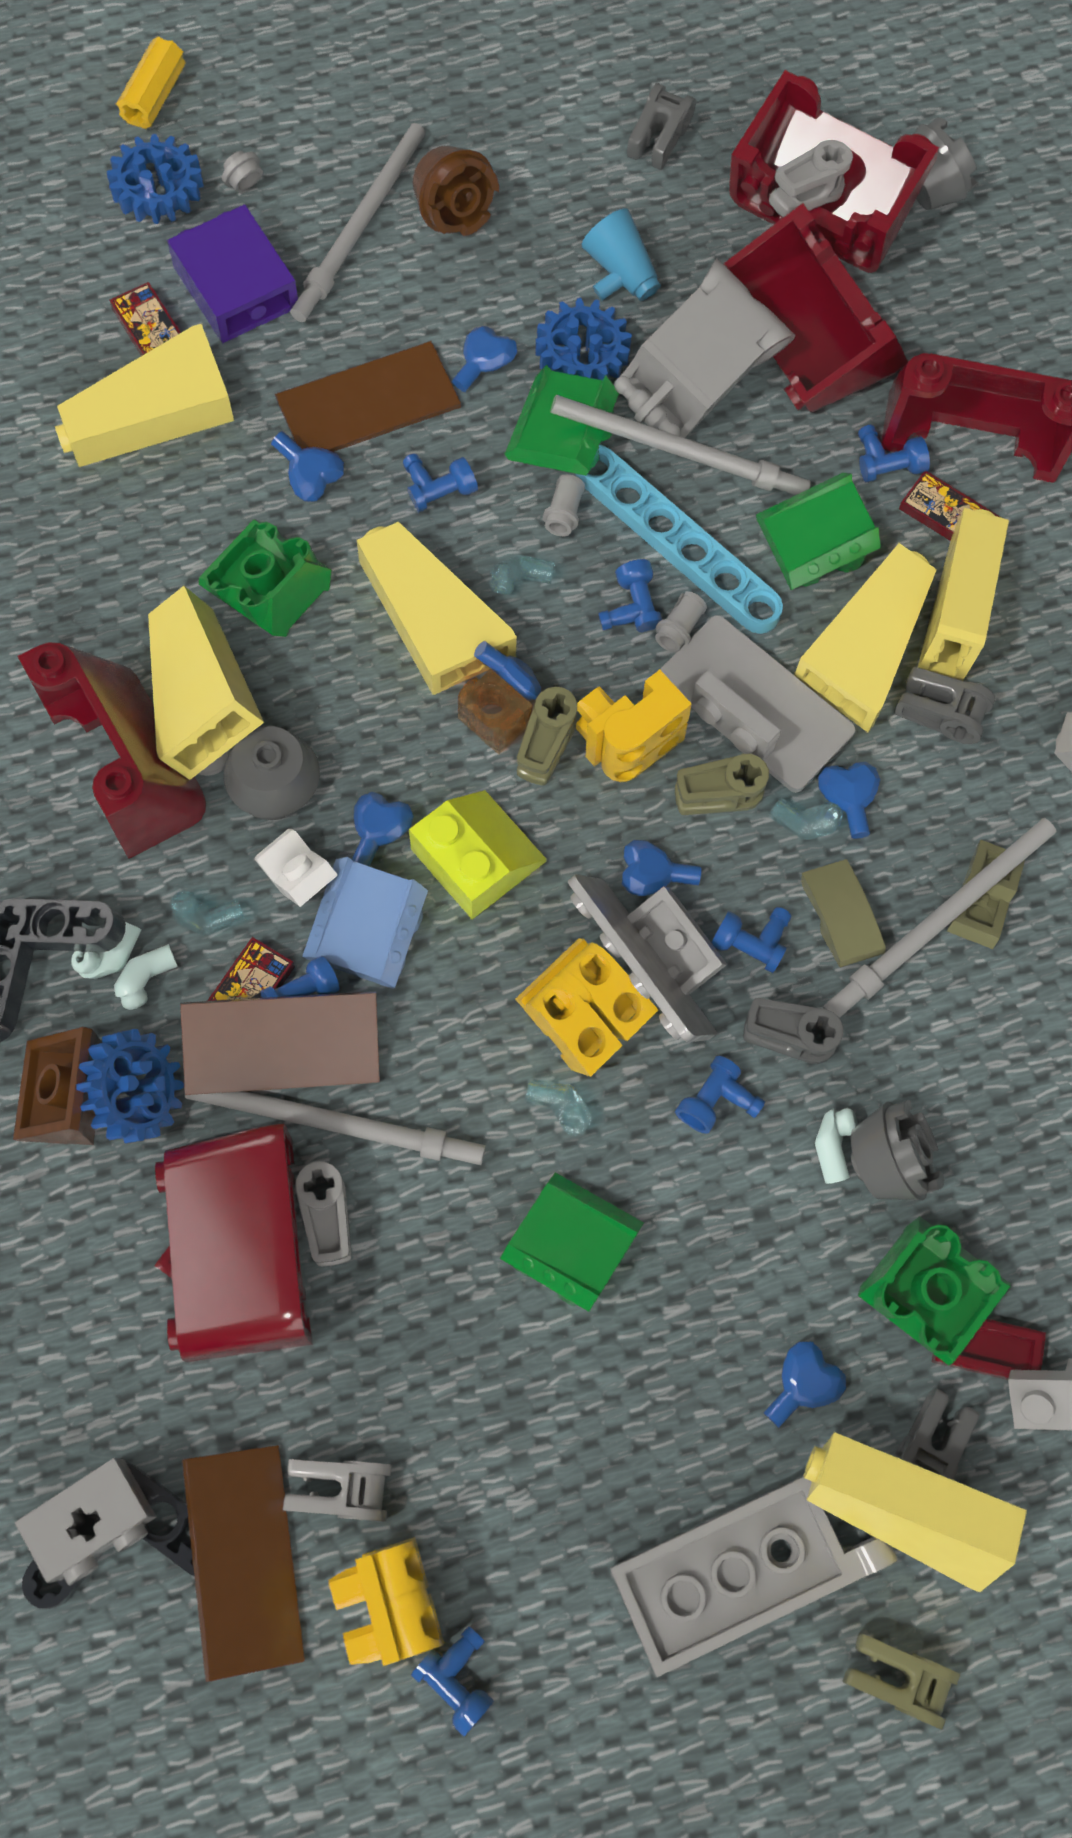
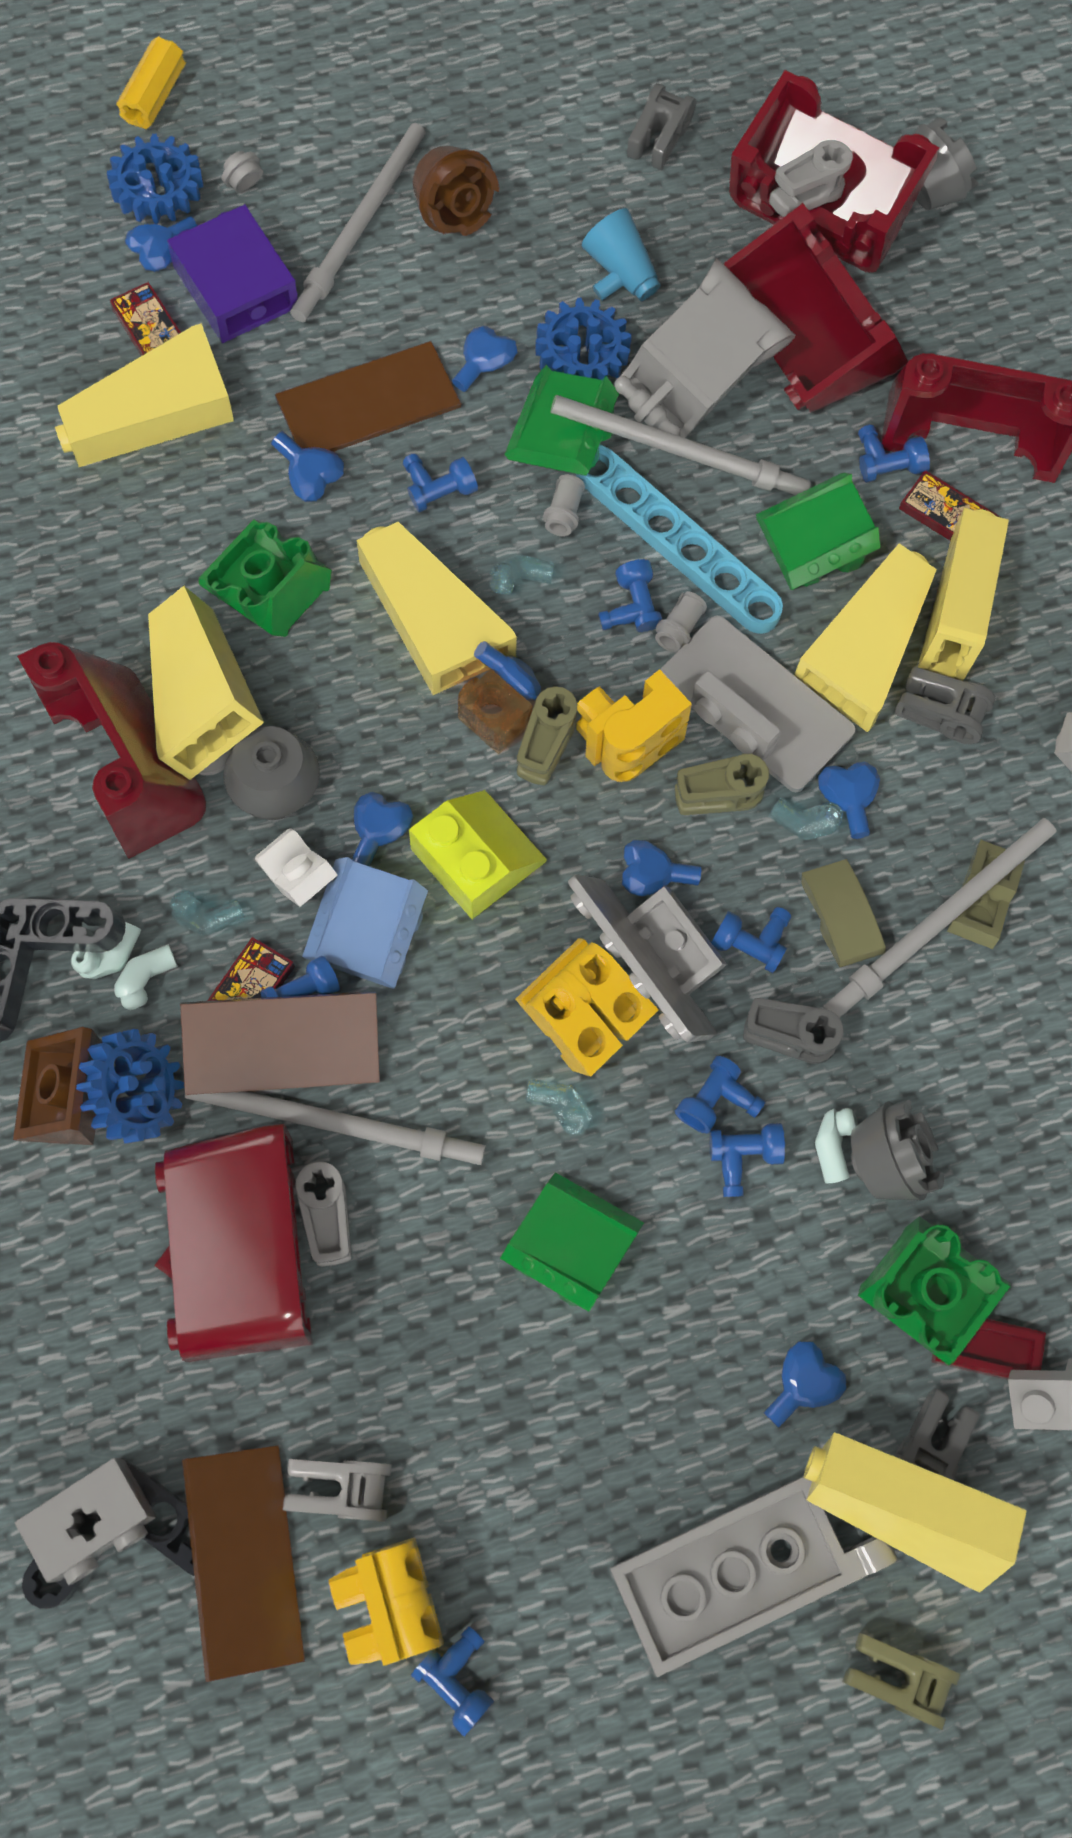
(152, 244): none -> blue rock
(732, 1147): none -> blue piece

